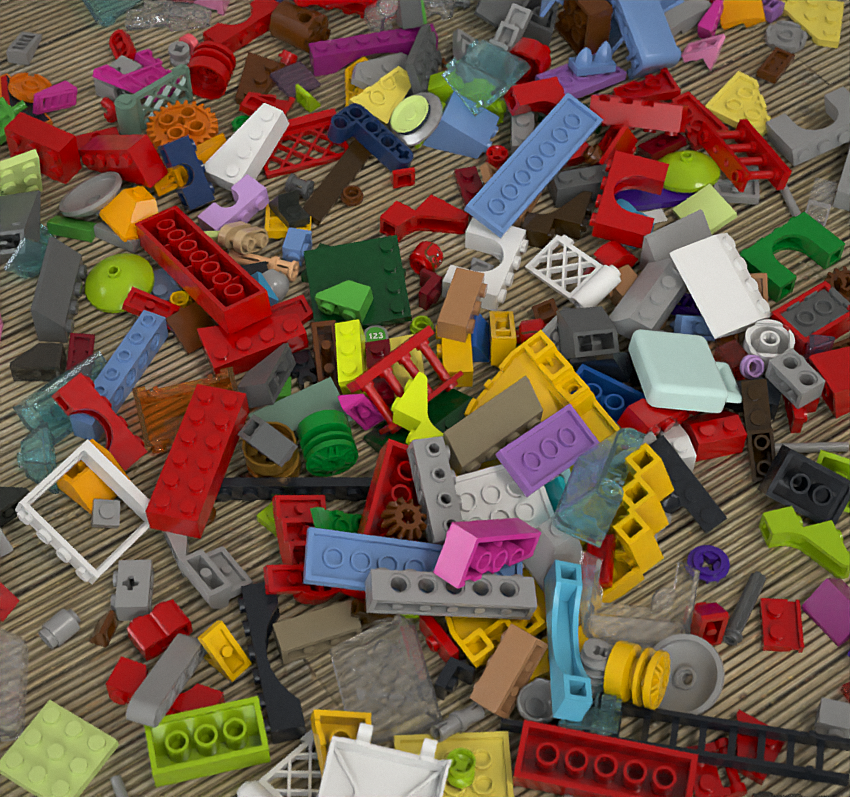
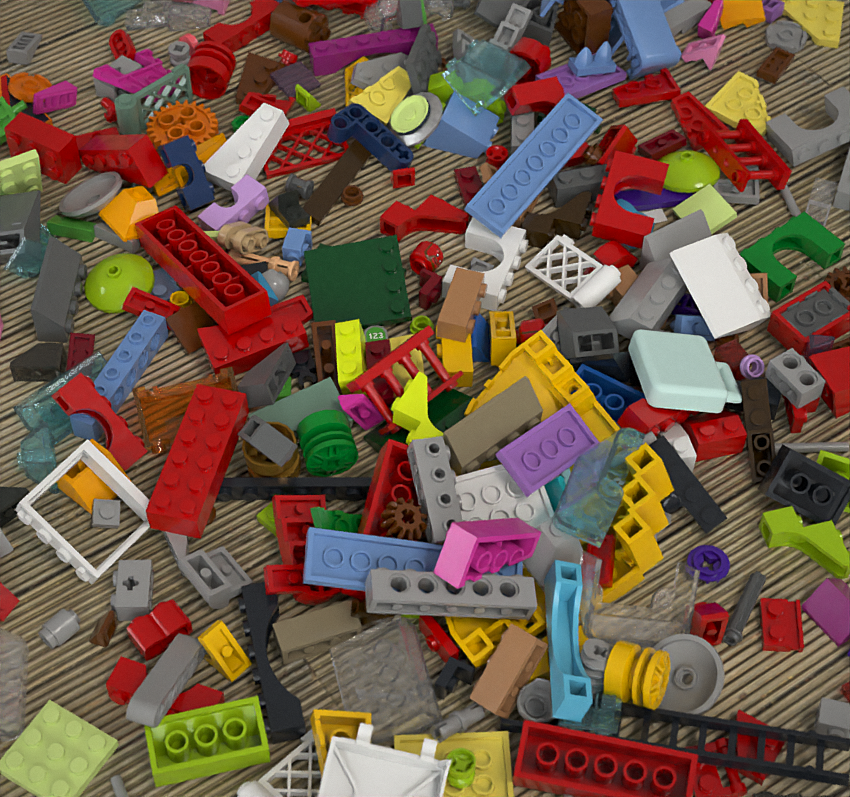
(346, 299): bright green slope -> none
(640, 113): red wedge -> none
(767, 340): white brick -> none

